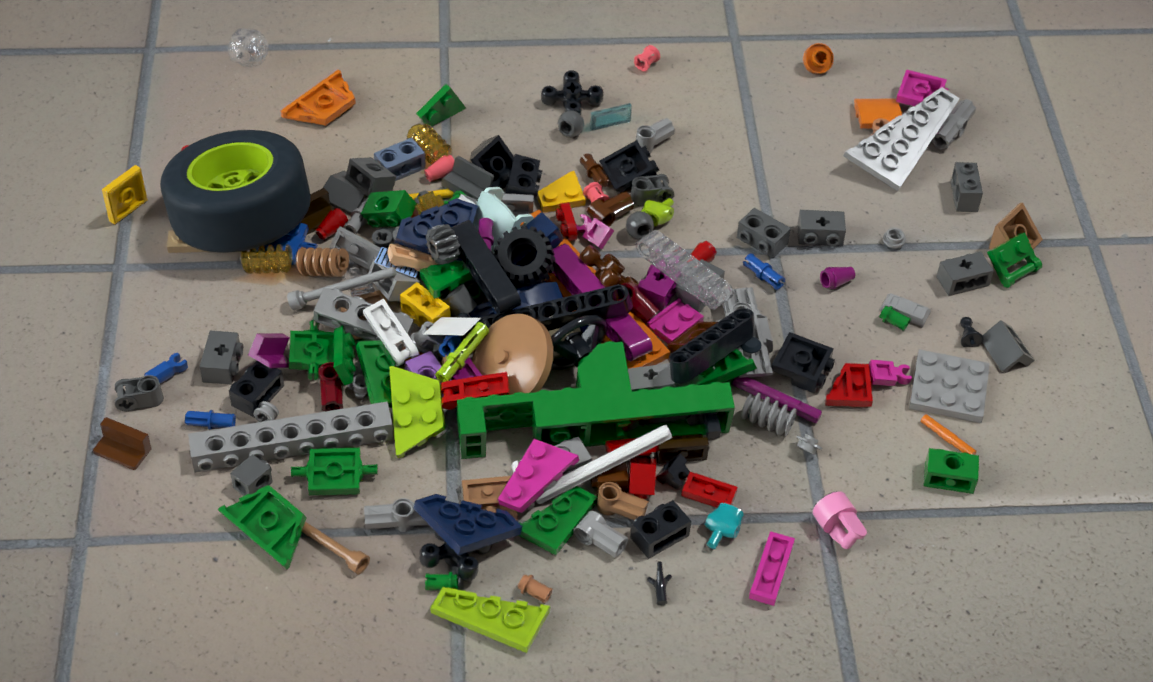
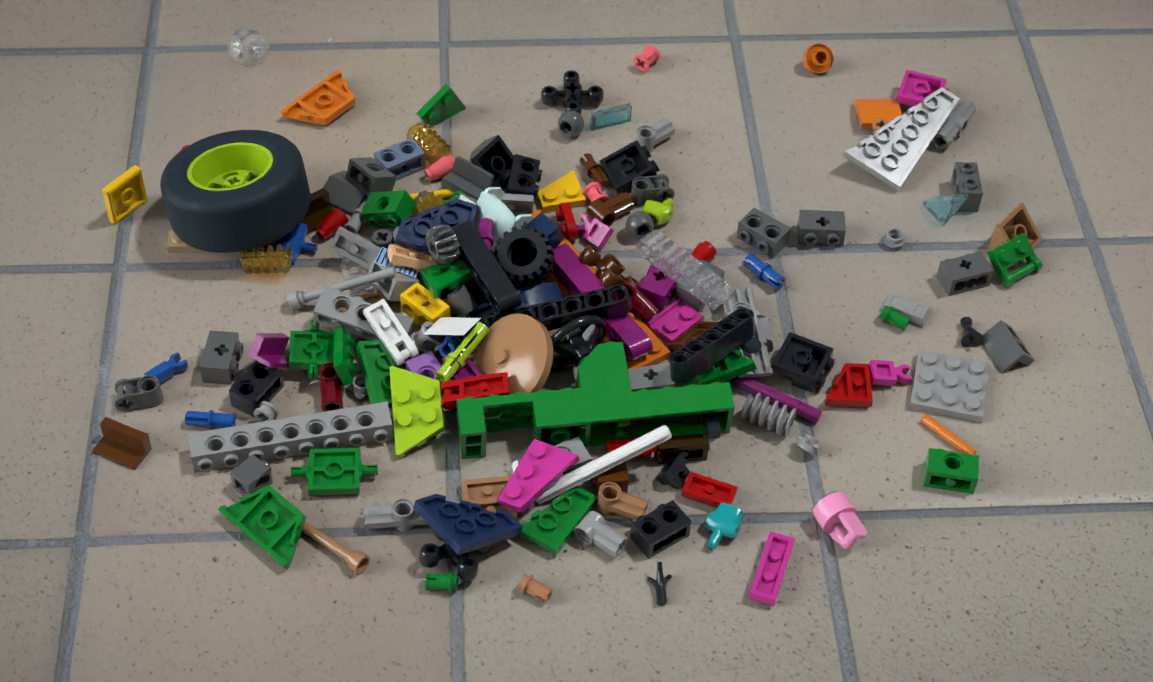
(322, 262): medium nougat piece -> none
(498, 619): lime wing -> none
(642, 476): red slope -> none
(835, 276): magenta cone -> none
(945, 206): none -> clear light blue slope

